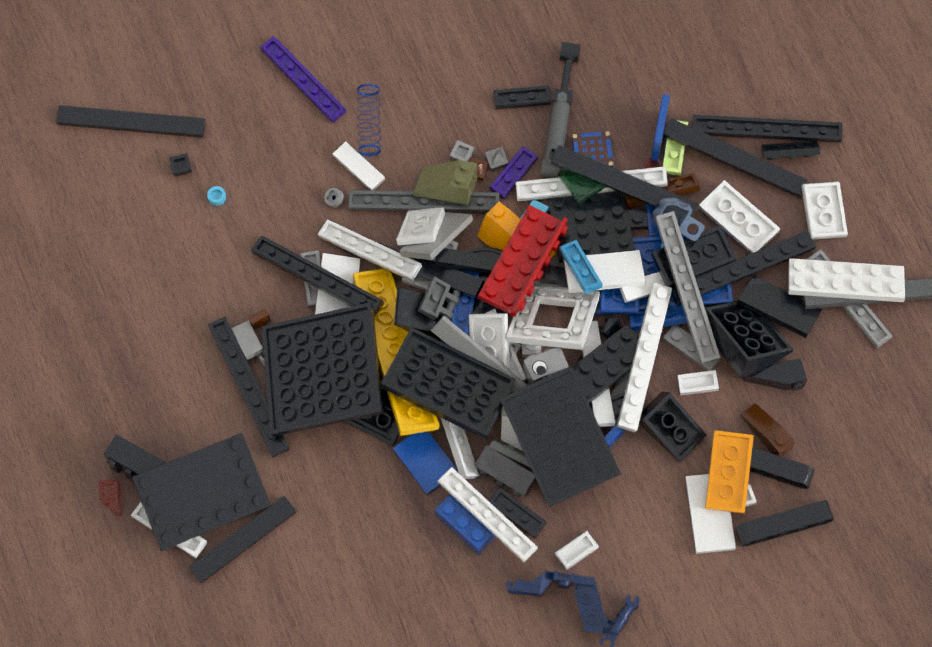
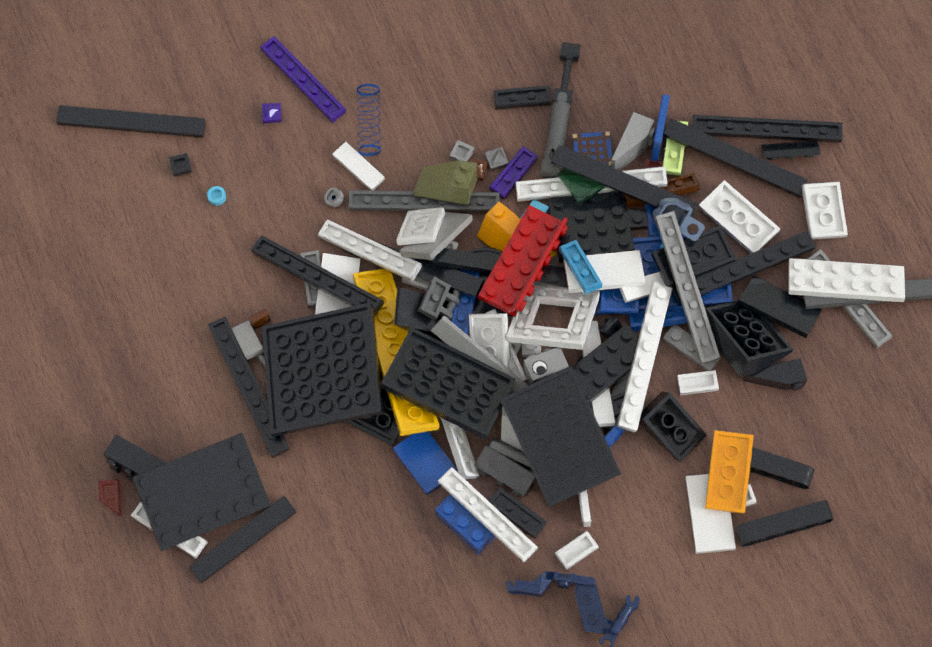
(271, 113): none -> dark purple tile
(584, 508): none -> white tile
(634, 142): none -> light grey slope
(768, 430): reddish brown slope -> none

